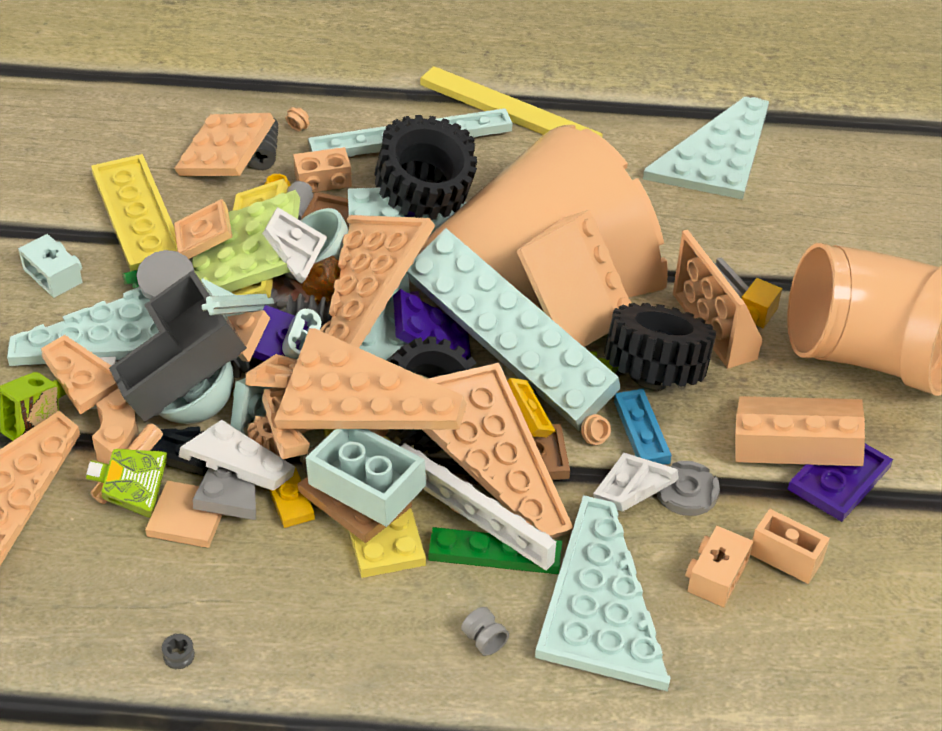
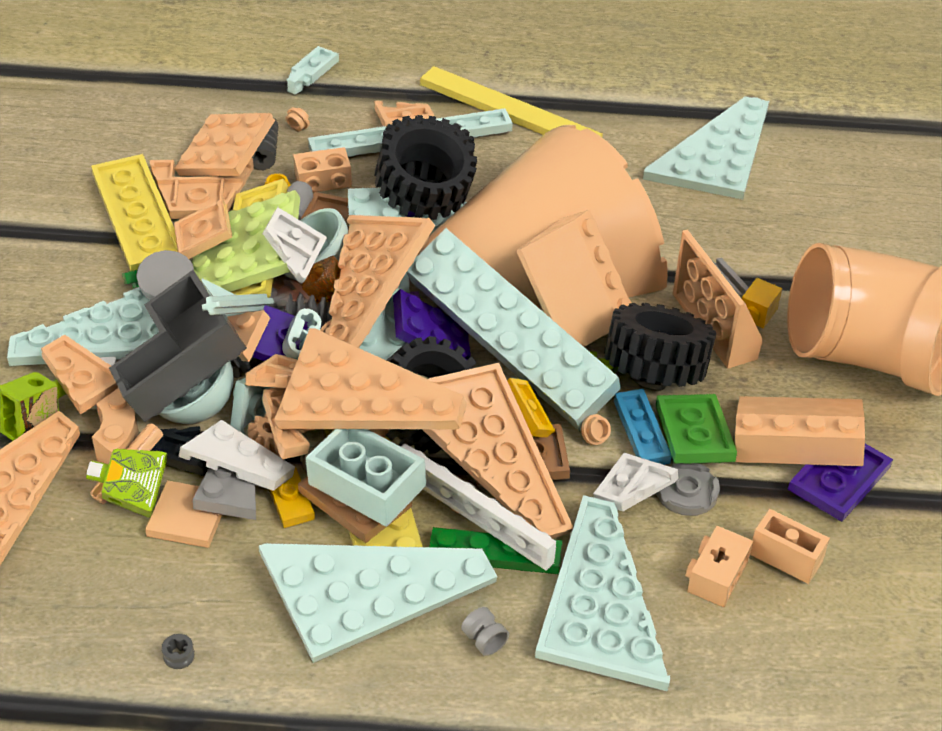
(51, 265): light aqua brick -> none
(190, 194): none -> light nougat wing
(311, 68): none -> light aqua hinge
(360, 591): none -> light aqua wing
(403, 109): none -> light nougat wing
(695, 429): none -> bright green plate

